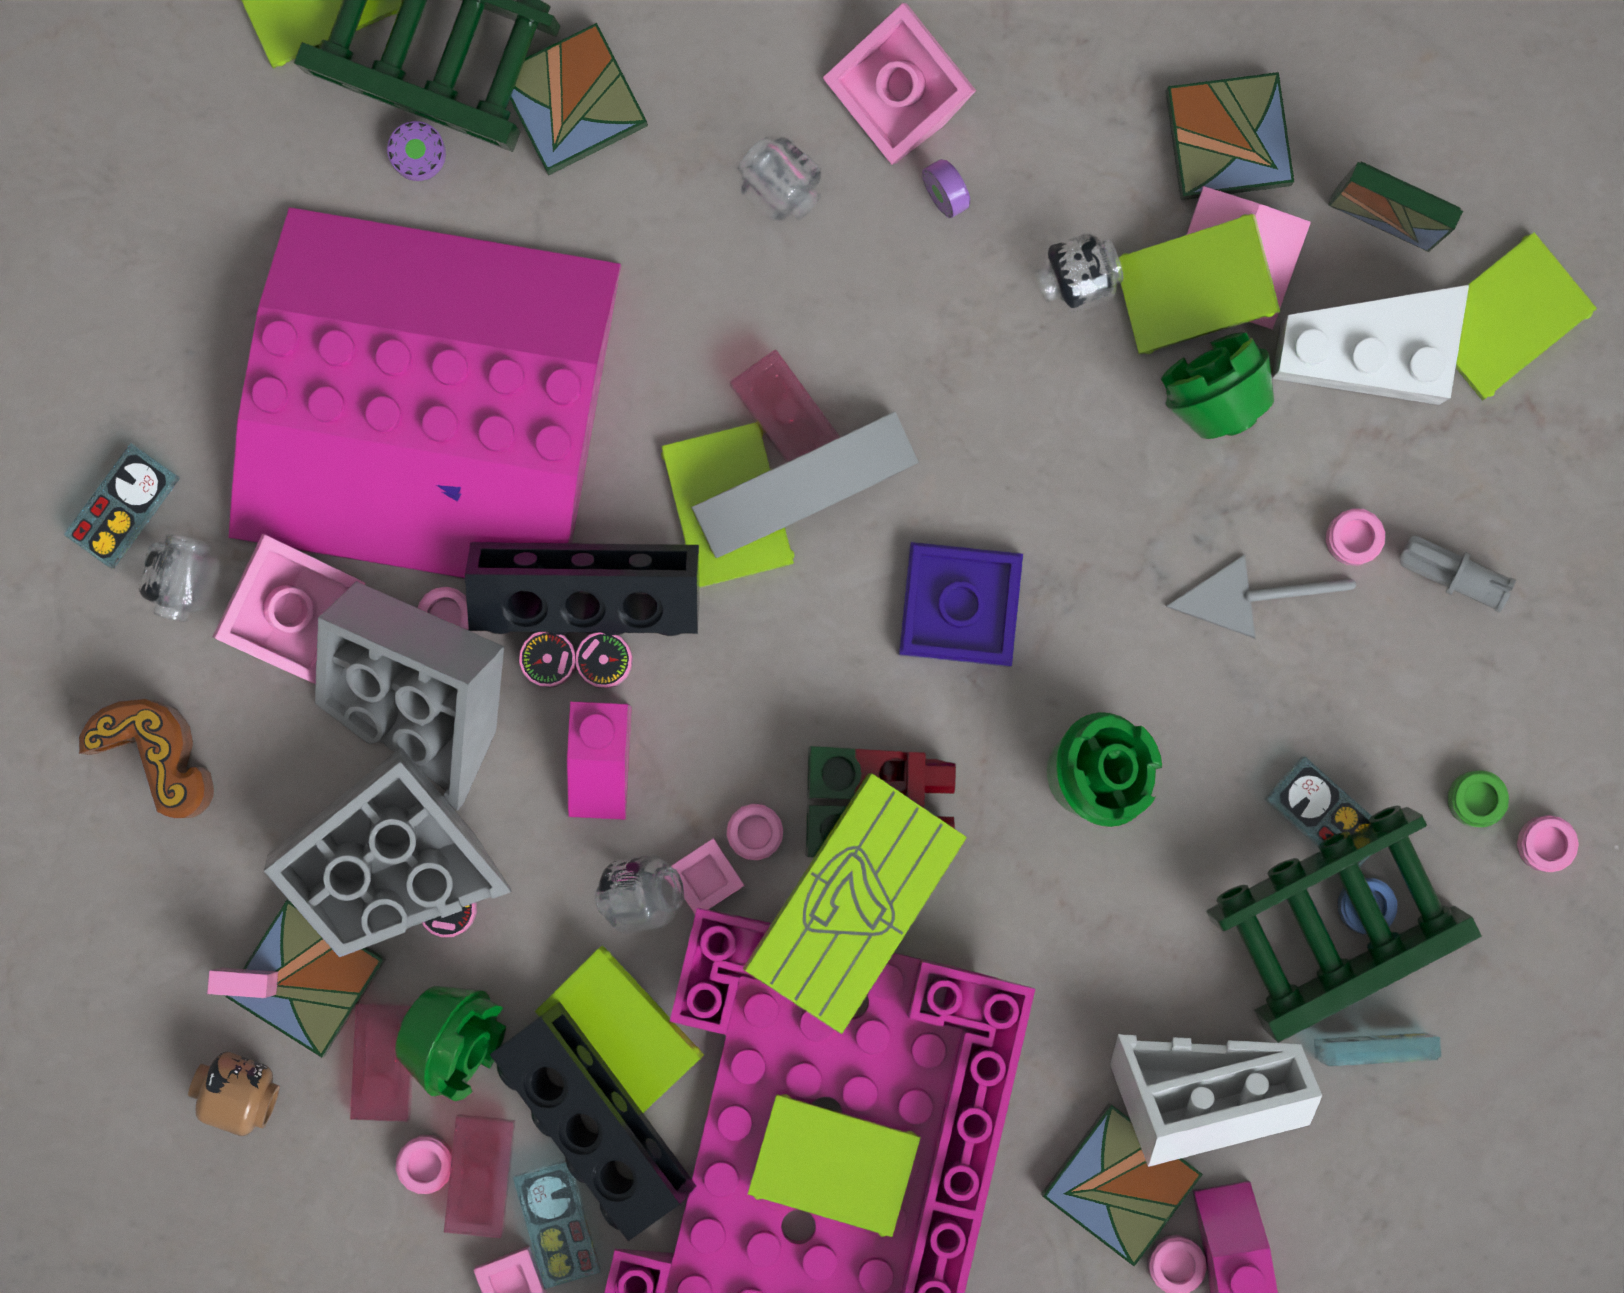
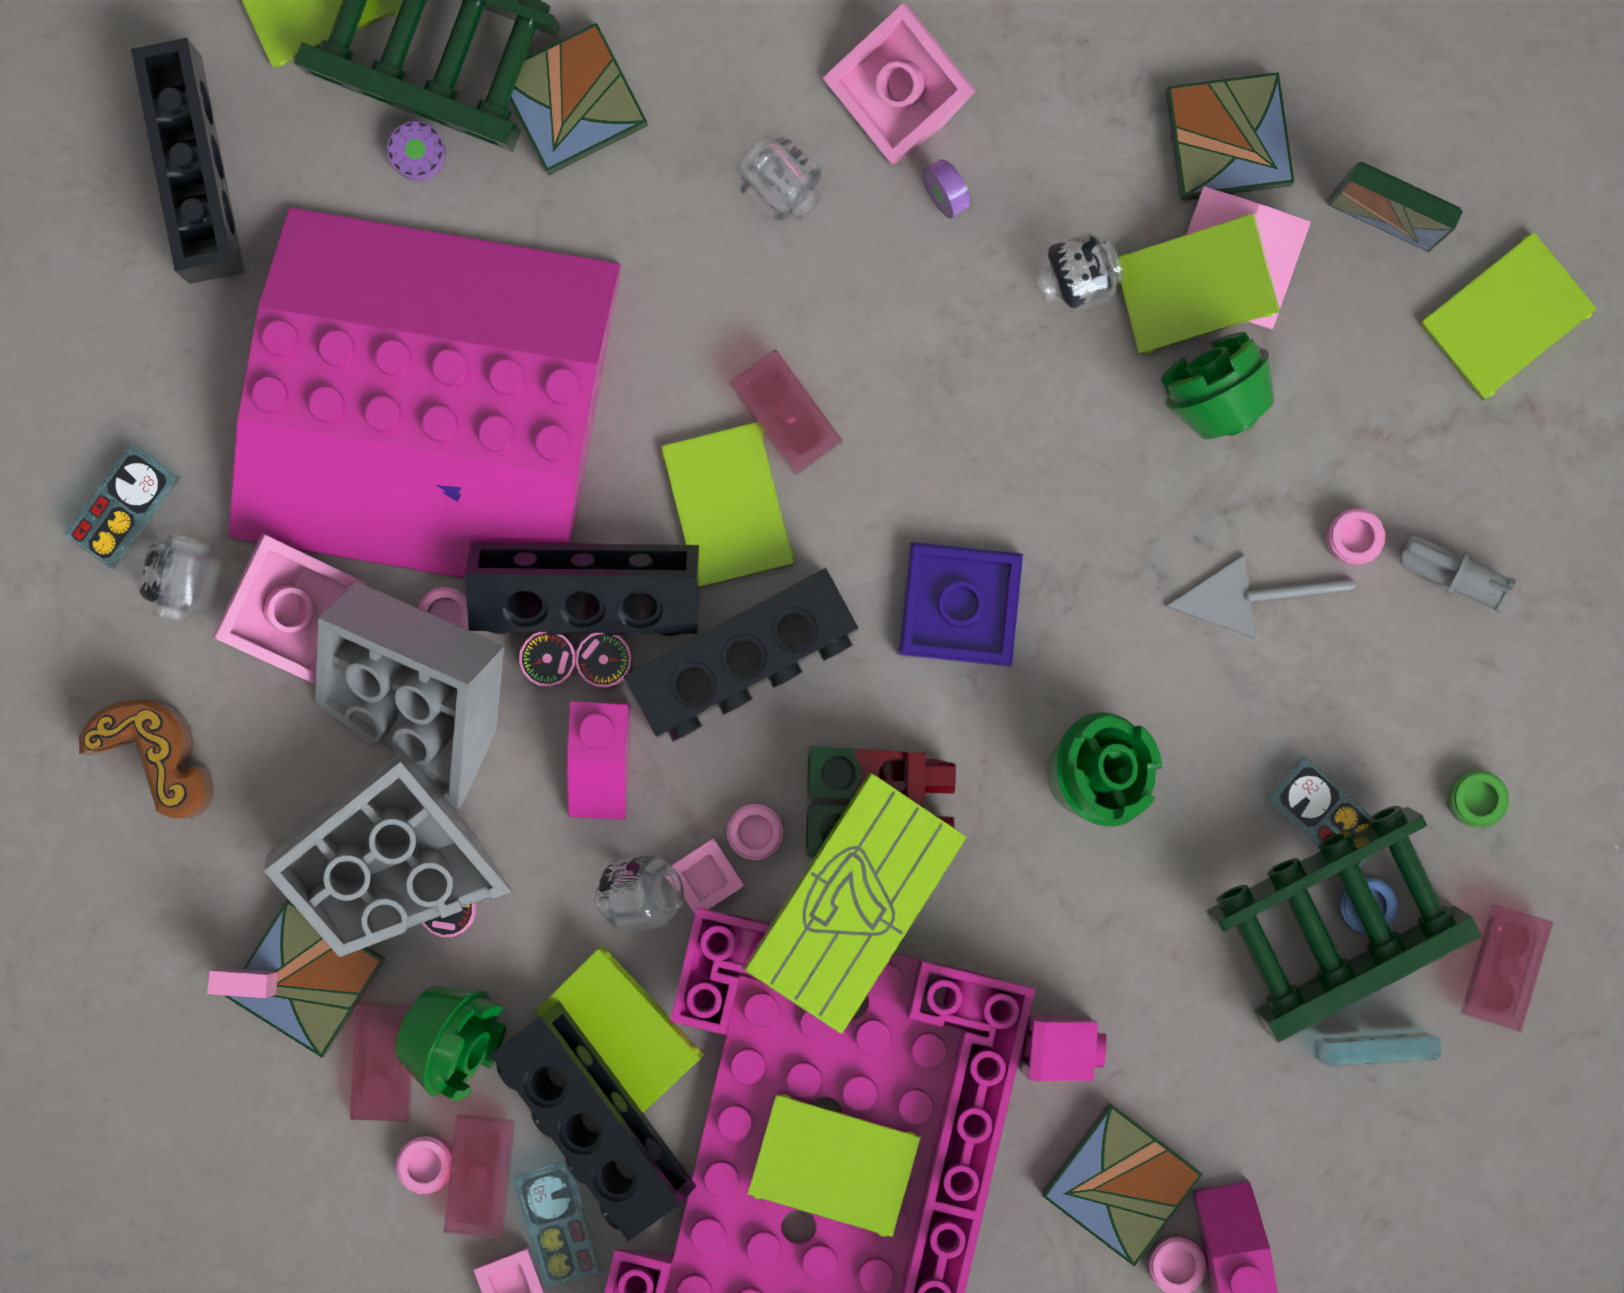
(187, 161): none -> black brick
(234, 1094): medium nougat head -> none
(805, 485): light grey slope -> none
(812, 599): none -> black brick
(1062, 1048): none -> dark pink slope
(1209, 1095): white wedge -> none
(1377, 347): white wedge -> none
(1507, 967): none -> clear pink plate
(1547, 843): bright pink tile -> none

